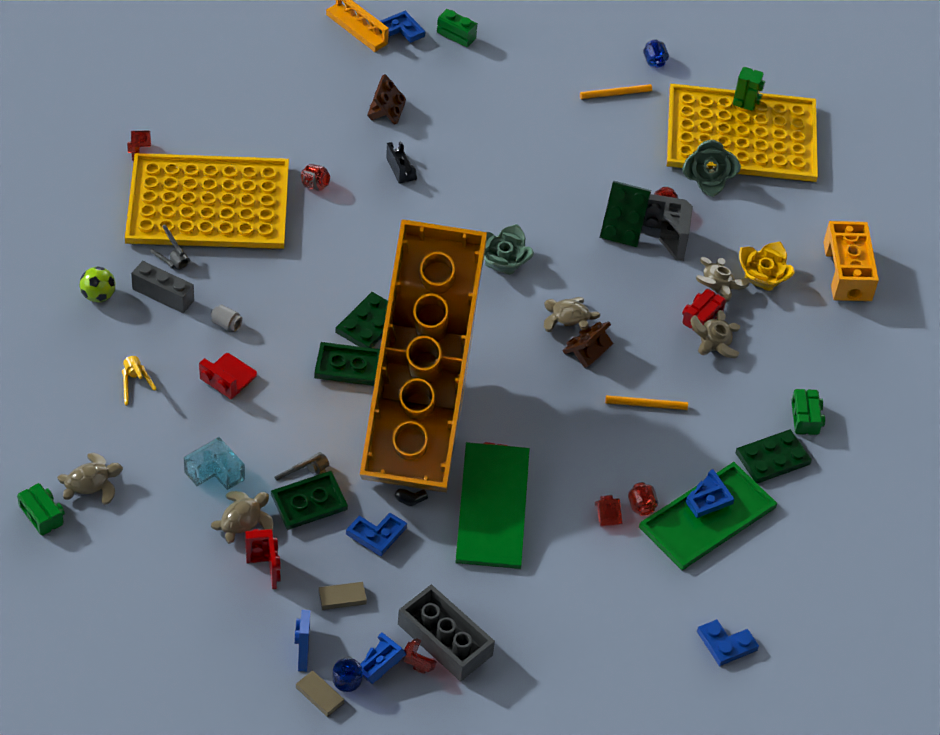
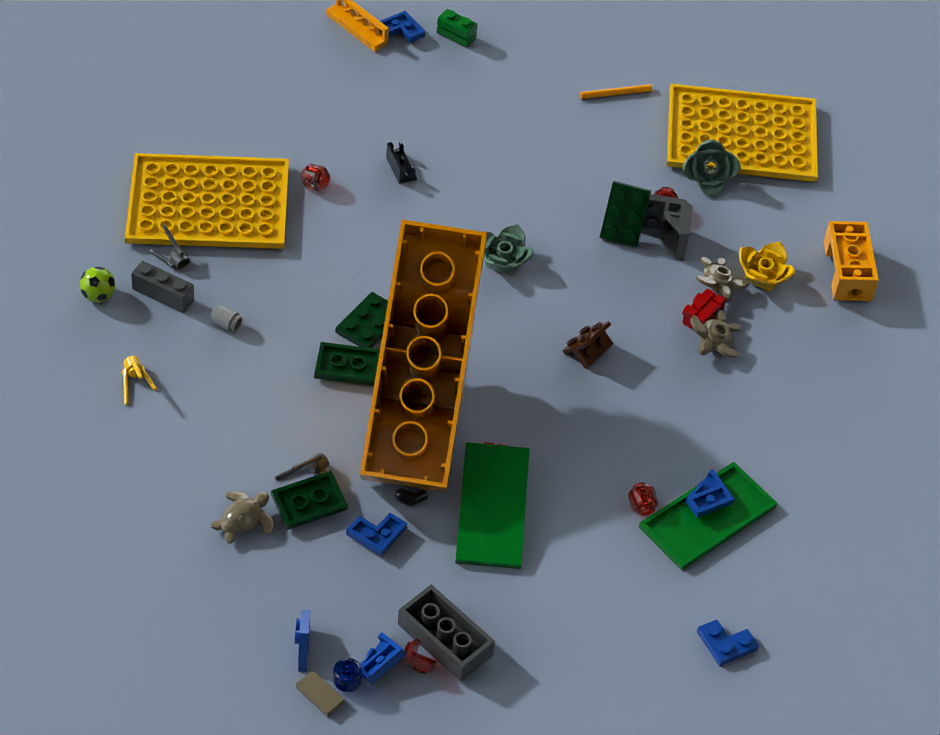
(41, 509): green brick -> none
(91, 478): dark tan animal -> none
(138, 140): clear red bracket -> none
(214, 460): clear light blue brick -> none
(227, 374): red bracket -> none
(264, 548): red bracket -> none
(342, 595): dark tan tile -> none
(387, 101): reddish brown bracket -> none
(569, 313): dark tan animal -> none
(609, 511): clear red bracket -> none
(646, 402): light orange bar -> none
(655, 53): clear blue head -> none
(748, 88): green brick -> none
(773, 456): dark green plate -> none
(807, 411): green brick -> none

